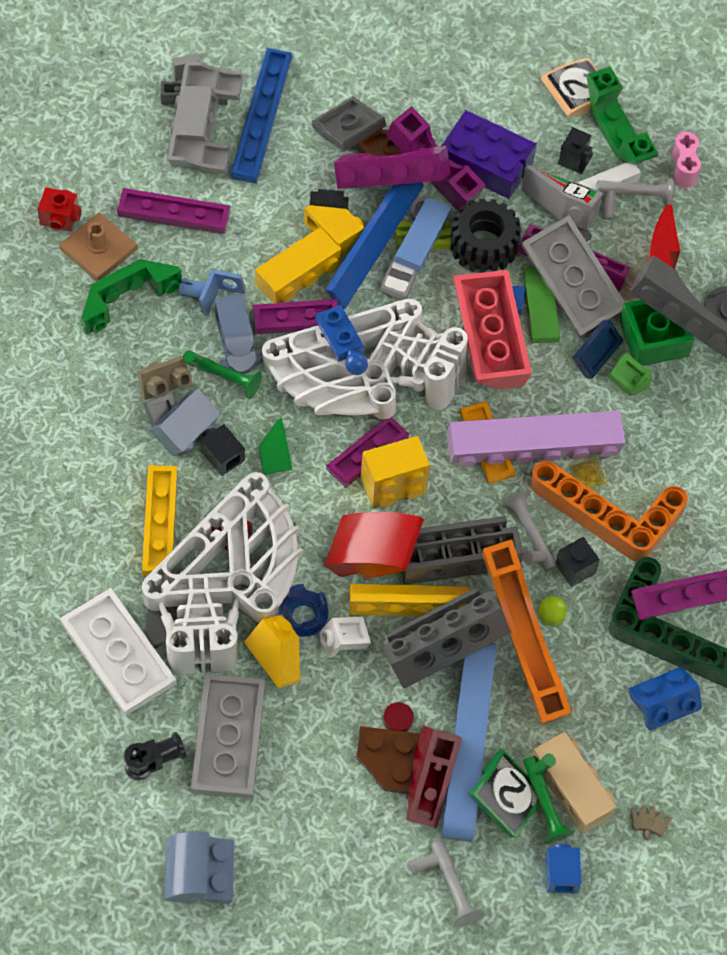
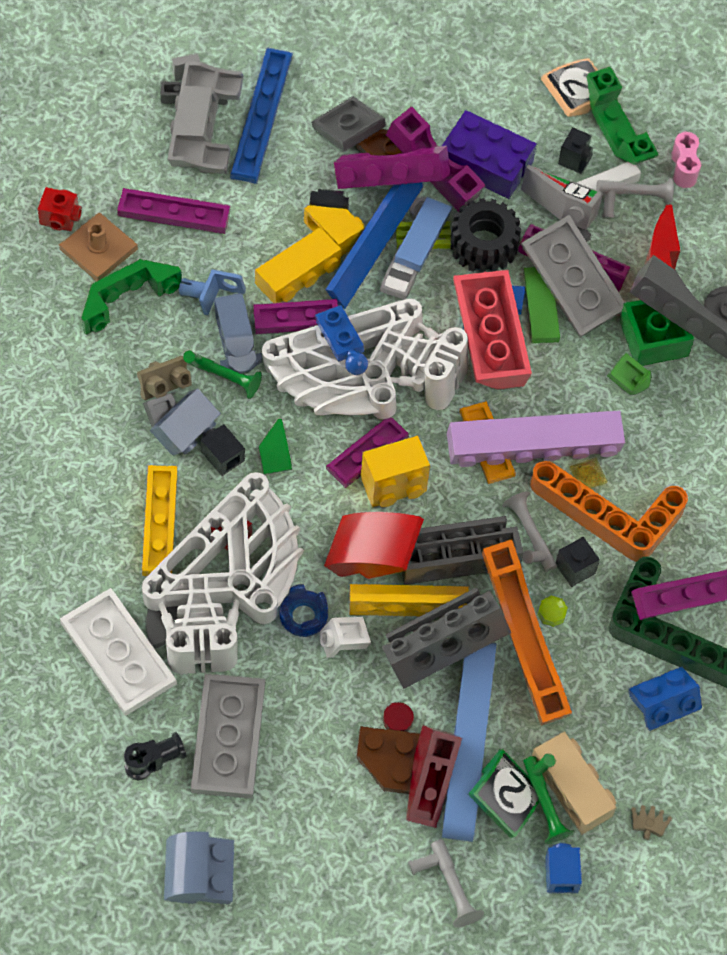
(276, 650): yellow slope -> none
(597, 349): dark blue tile -> none

